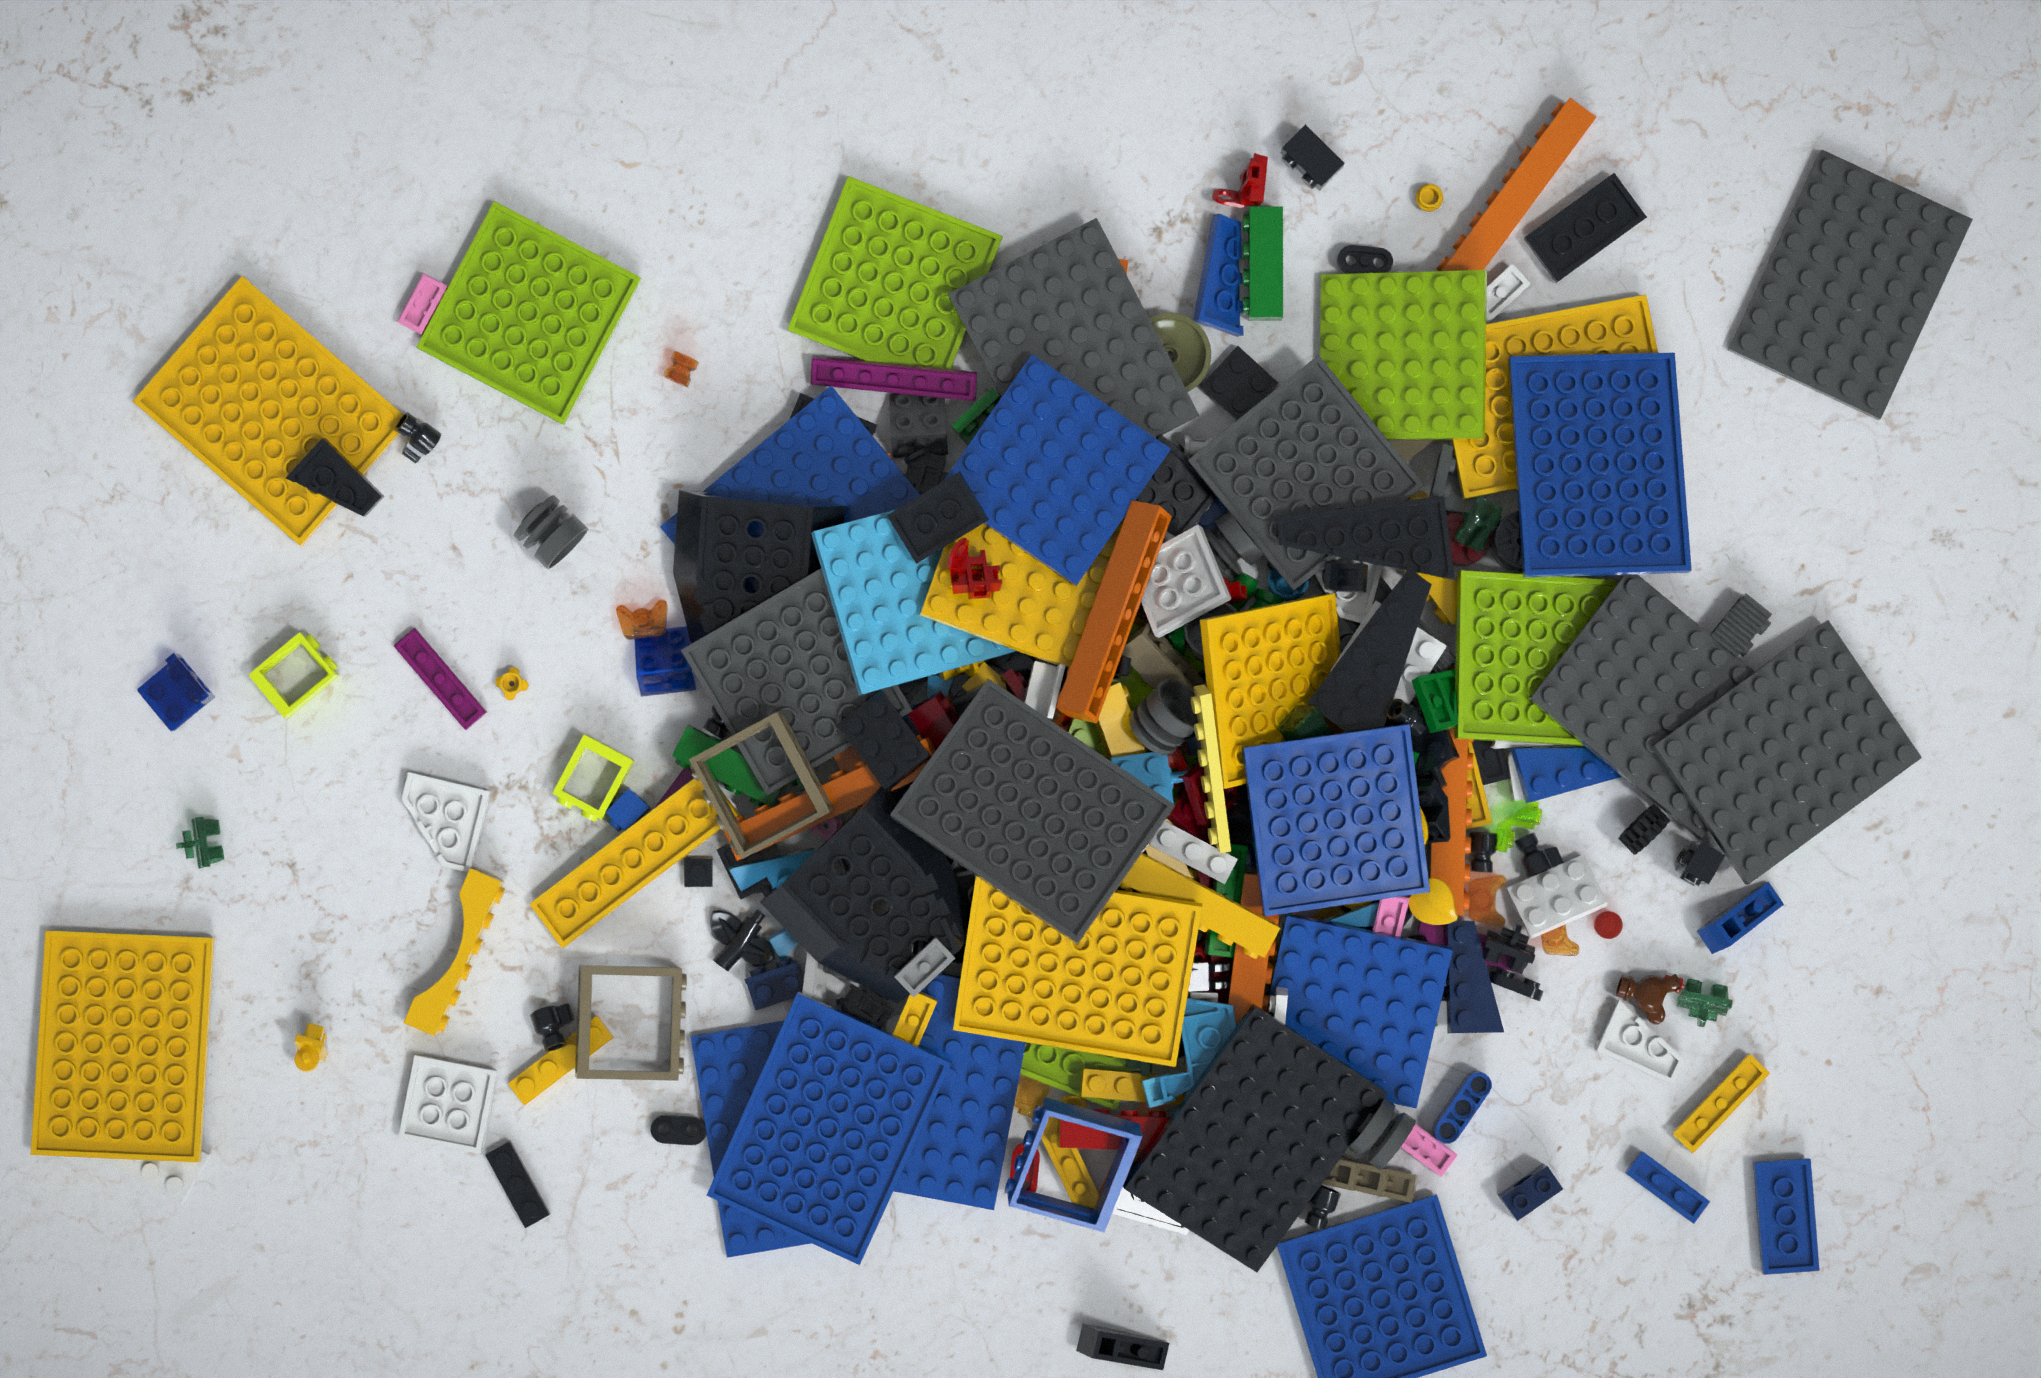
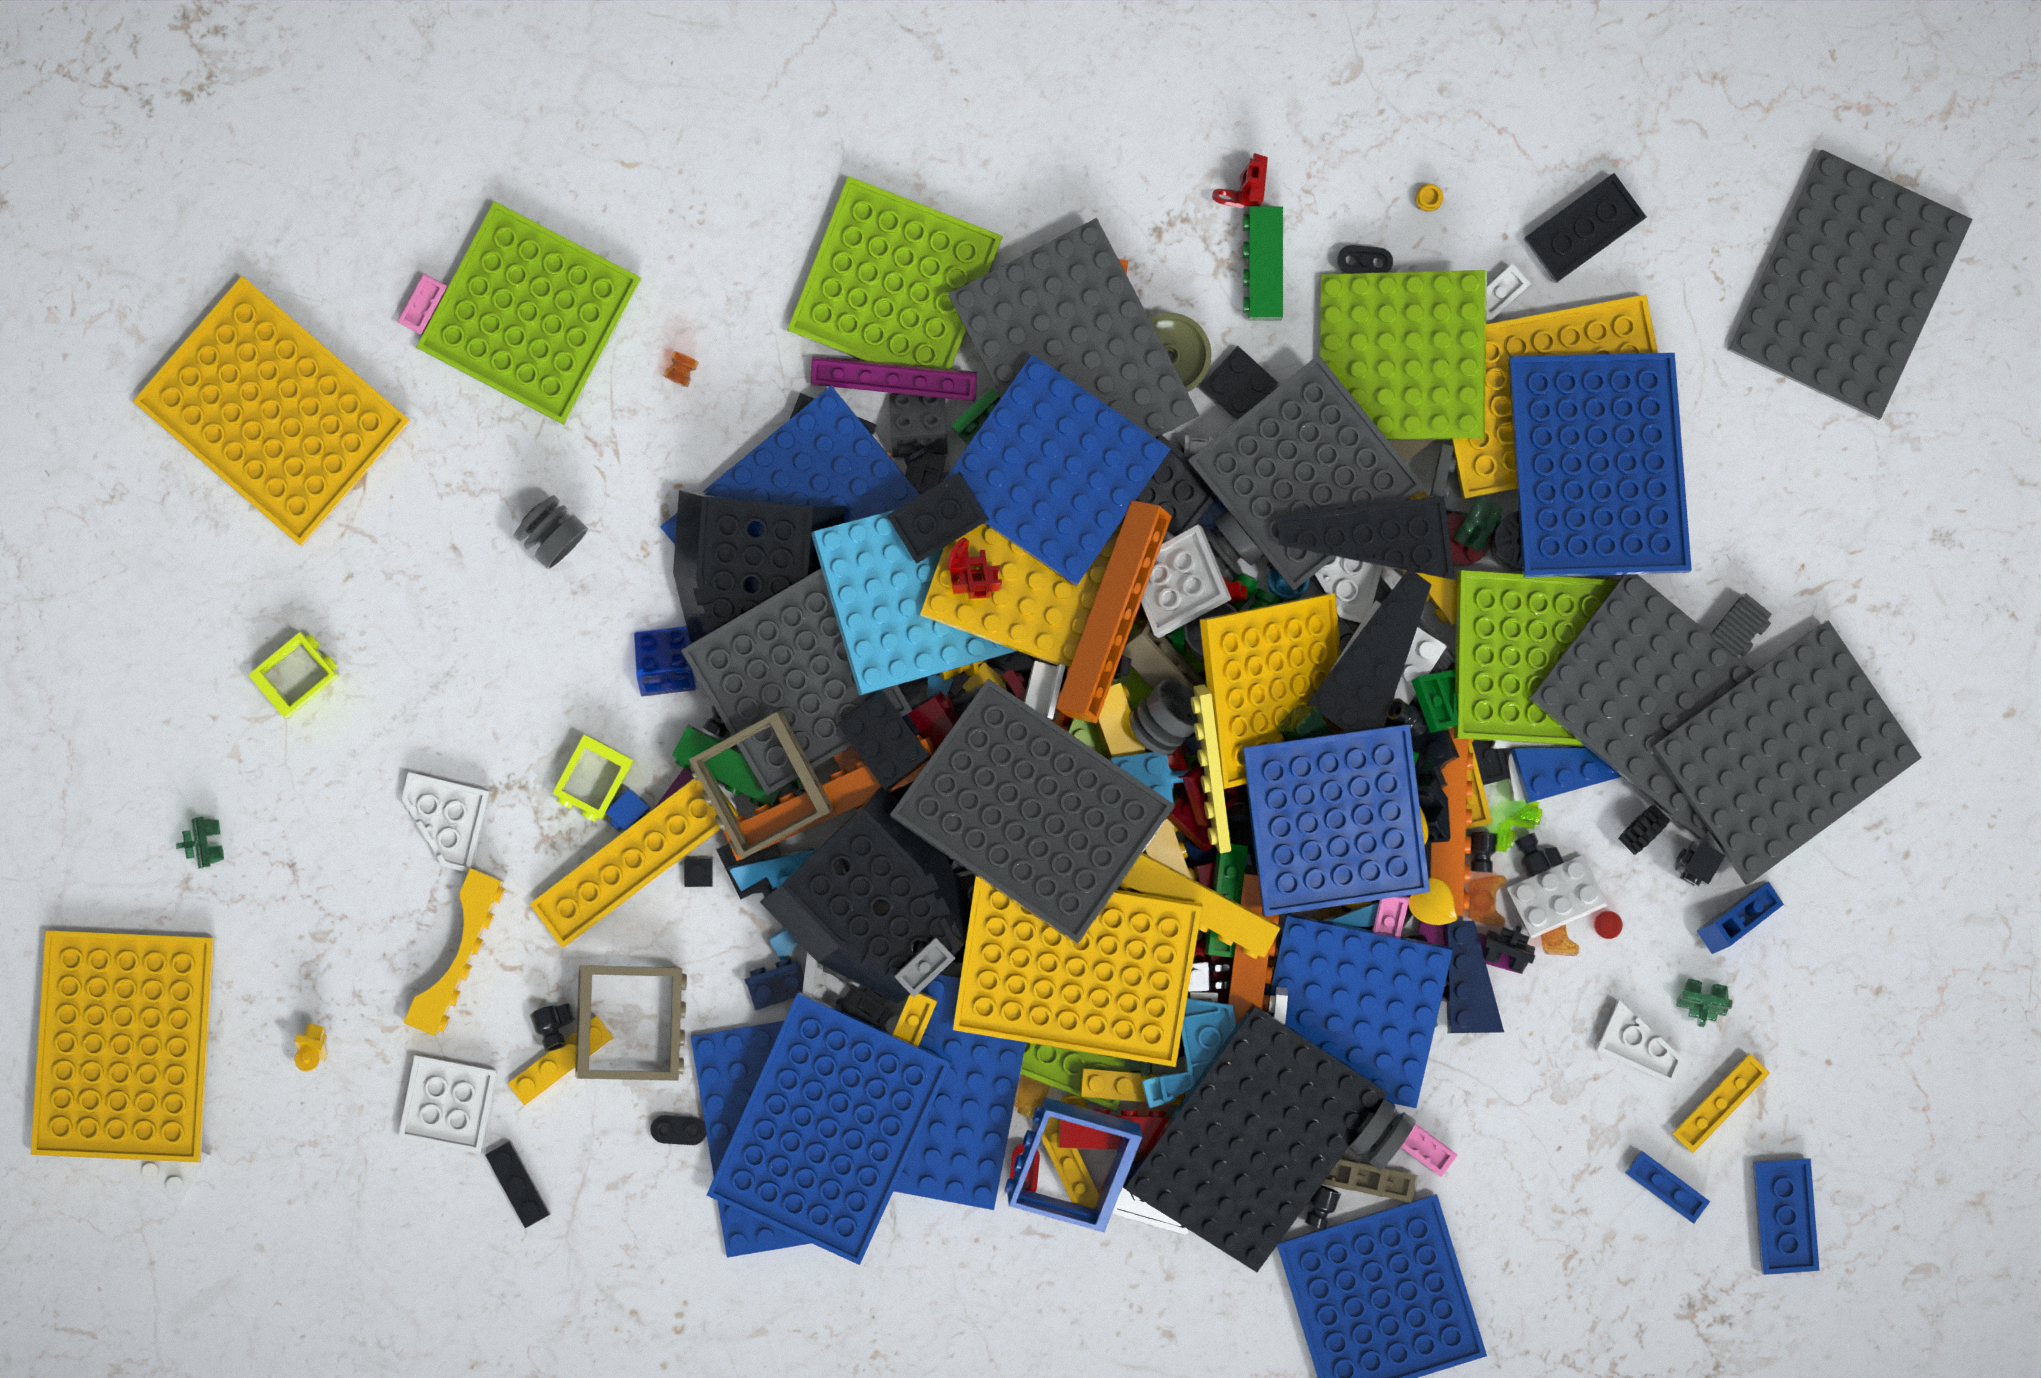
(175, 692): clear blue bracket -> none
(336, 478): black wing -> none
(421, 437): black piece -> none
(440, 679): magenta tile -> none
(519, 683): yellow plate -> none
(643, 621): clear orange piece -> none
(740, 939): black plant -> none
(834, 824): bright pink plate -> none
(1122, 1347): black slope -> none
(1193, 852): white plate -> none
(1218, 292): blue wing -> none
(1311, 158): black brick -> none
(1345, 577): black bracket -> none
(1474, 1099): blue beam -> none
(1520, 188): orange brick -> none
(1527, 988): black plate -> none
(1530, 1192): dark blue brick -> none
(1649, 993): reddish brown animal -> none

